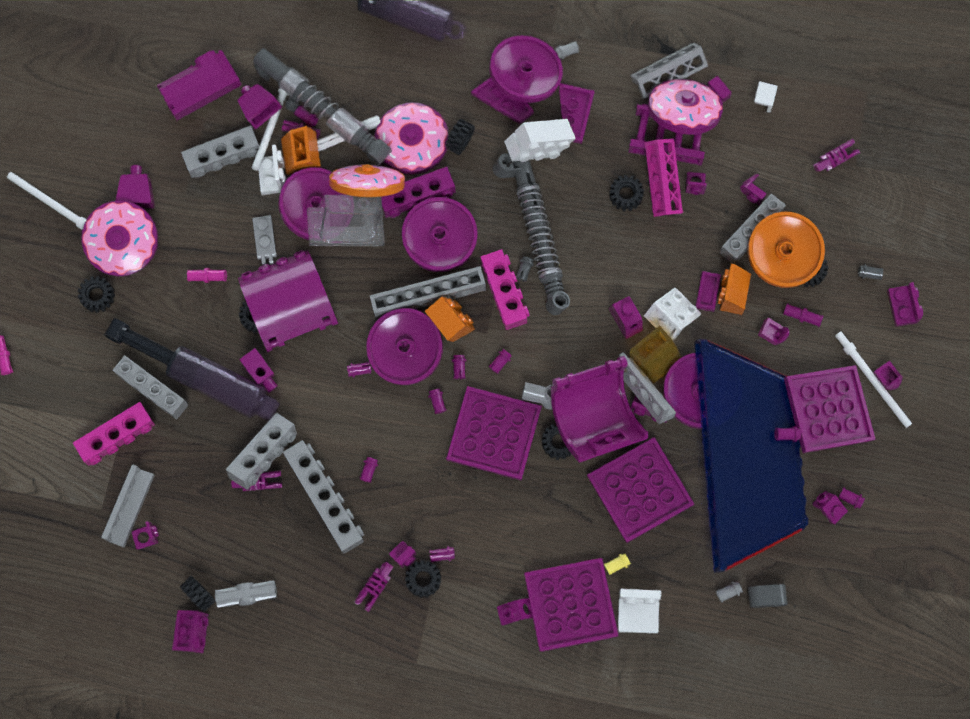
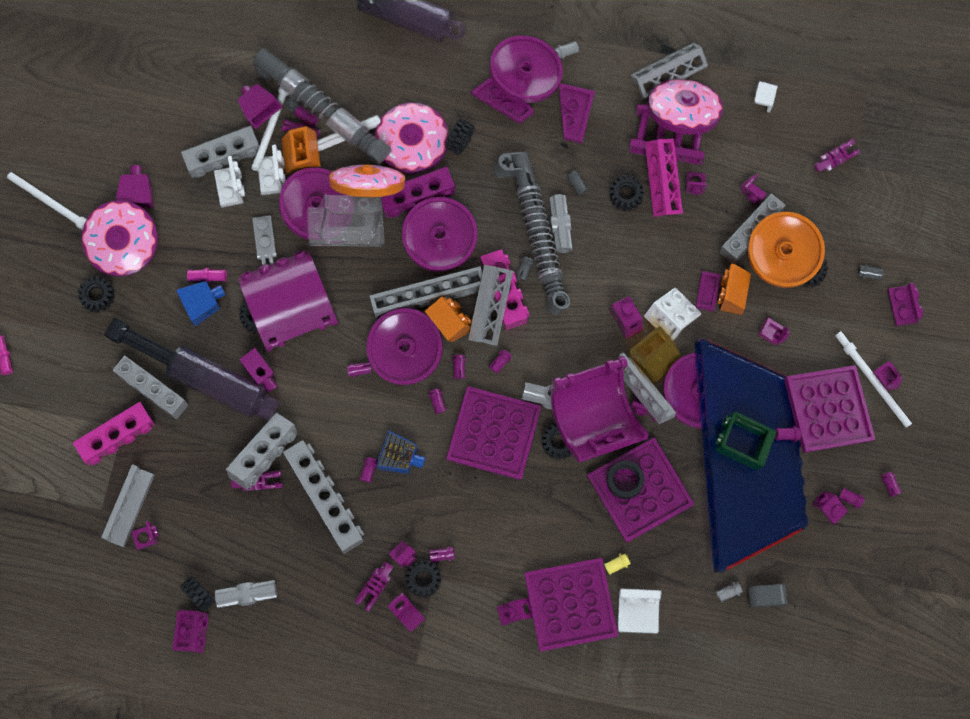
(199, 84): magenta brick -> none
(200, 301): none -> blue torso
(229, 184): none -> white bracket
(399, 455): none -> torso
(406, 613): none -> magenta bracket
(486, 304): none -> light grey fence
(539, 140): white piece -> none
(560, 223): none -> light grey piece
(577, 182): none -> dark grey pin
(625, 465): none -> black tyre
(720, 88): magenta piece -> none
(766, 439): none -> dark green window
(803, 315): magenta pin -> none
(891, 484): none -> magenta pin

